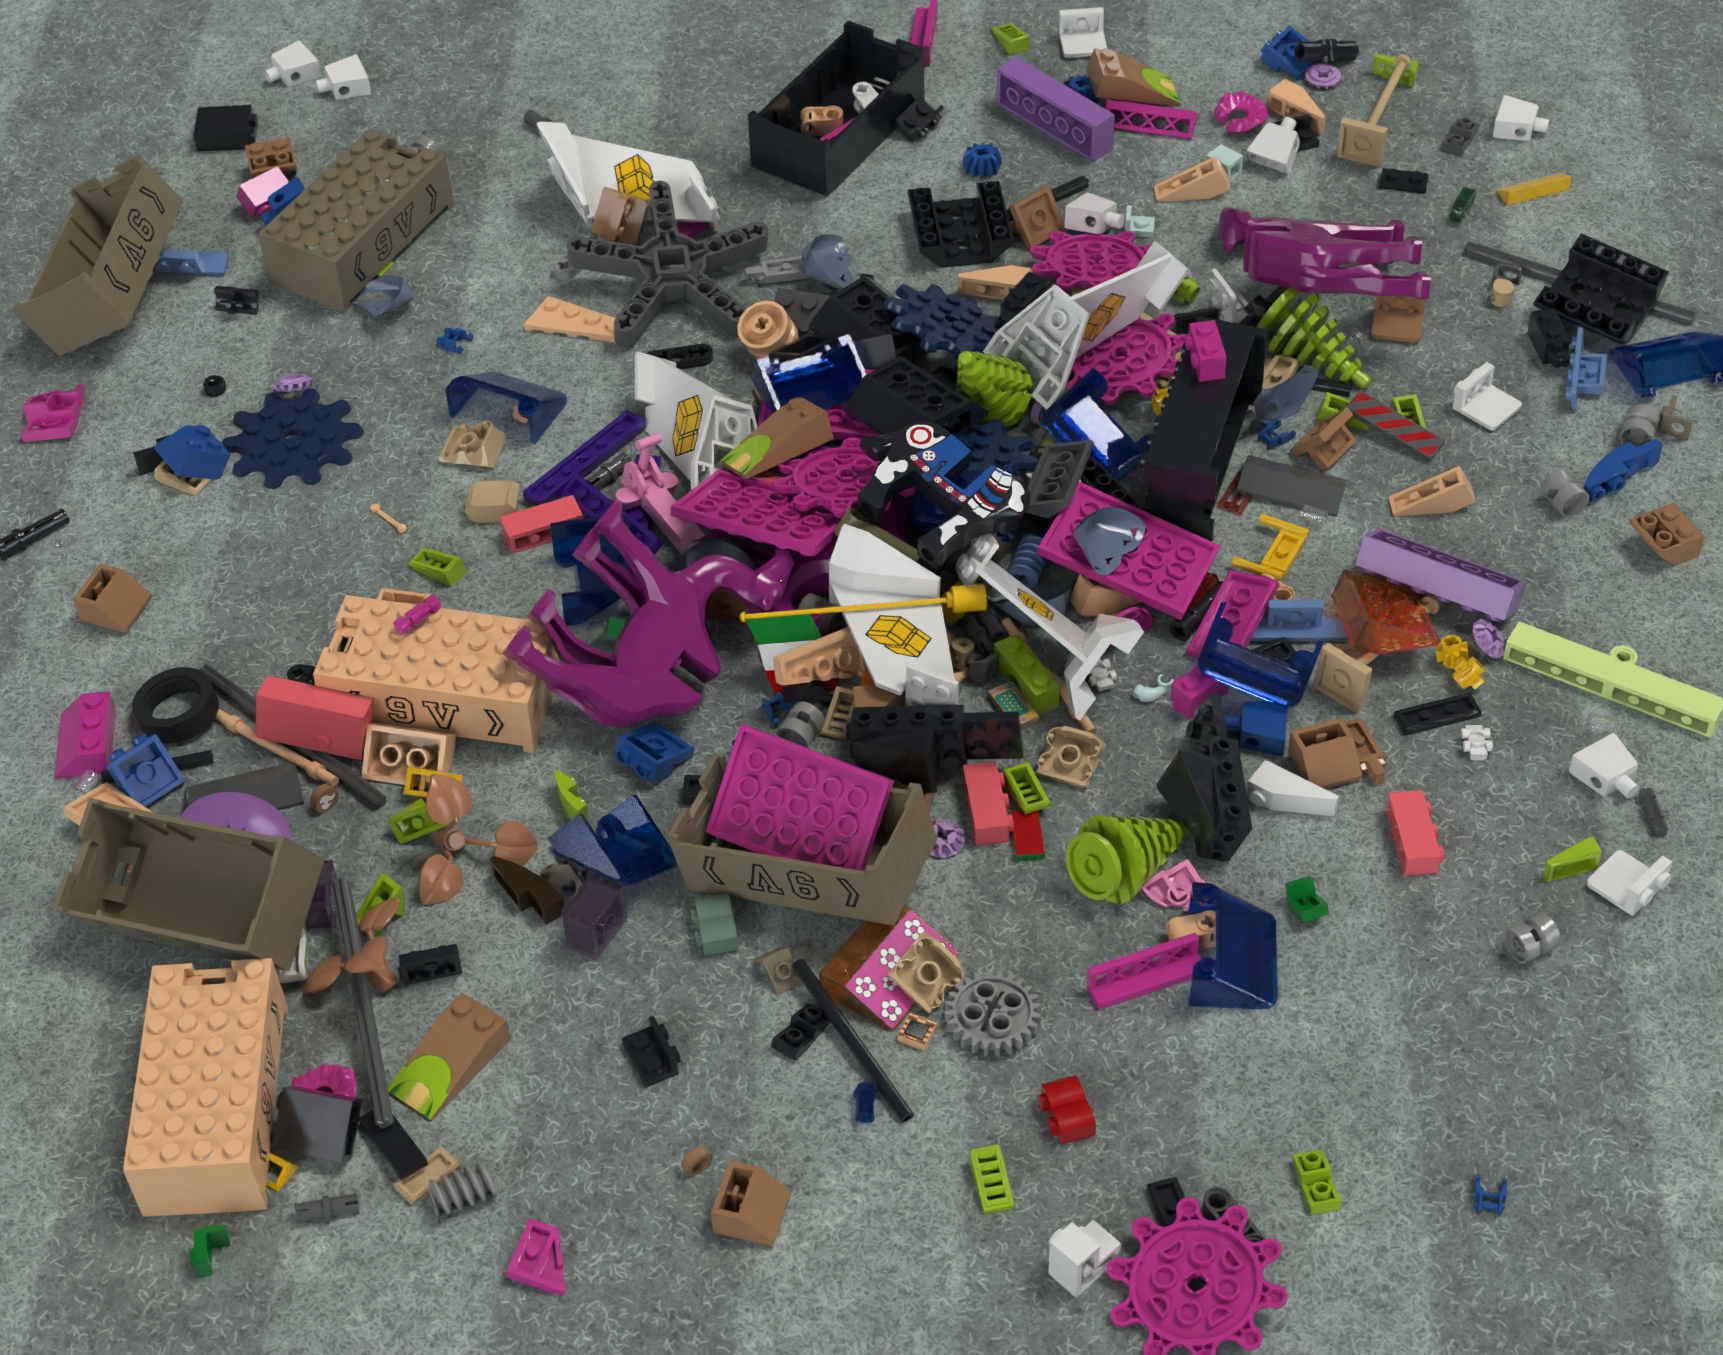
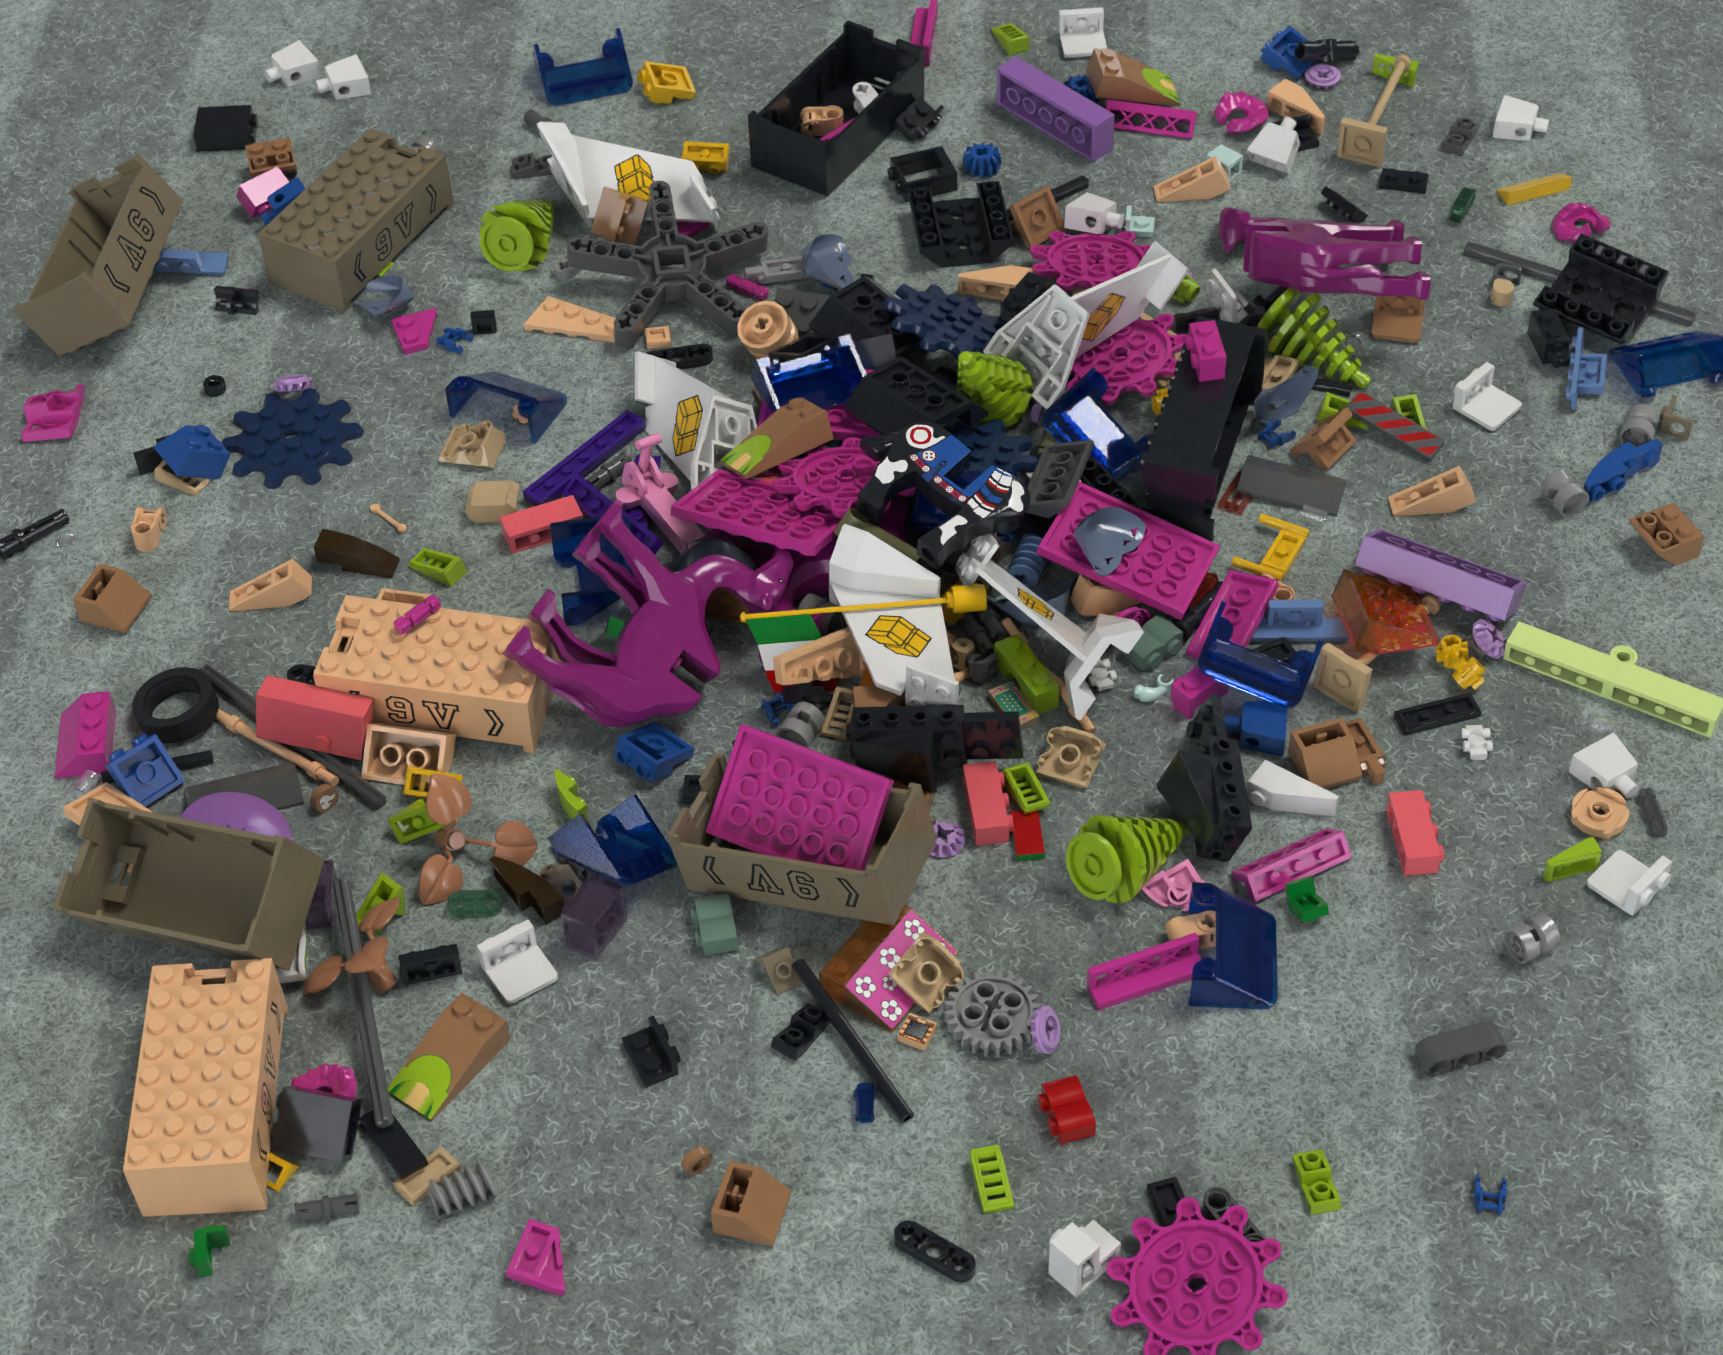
(148, 528): none -> light nougat piece
(273, 589): none -> light nougat slope
(354, 554): none -> dark brown slope
(415, 330): none -> dark pink wing
(475, 903): none -> clear green beam
(483, 322): none -> black tile
(516, 963): none -> white bracket
(517, 234): none -> lime plant
(528, 166): none -> dark grey slope
(587, 78): none -> clear blue windscreen
(658, 337): none -> light nougat tile
(664, 82): none -> yellow plate
(707, 155): none -> yellow bracket
(747, 287): none -> dark pink axle
(922, 161): none -> black window
(931, 1239): none -> black beam
(1045, 1029): none -> lavender gear
(1156, 643): none -> sand green brick
(1293, 862): none -> dark pink fence
(1350, 211): none -> black plate
(1460, 1047): none -> dark grey beam
(1569, 214): none -> dark pink piece
(1597, 825): none -> light nougat plate

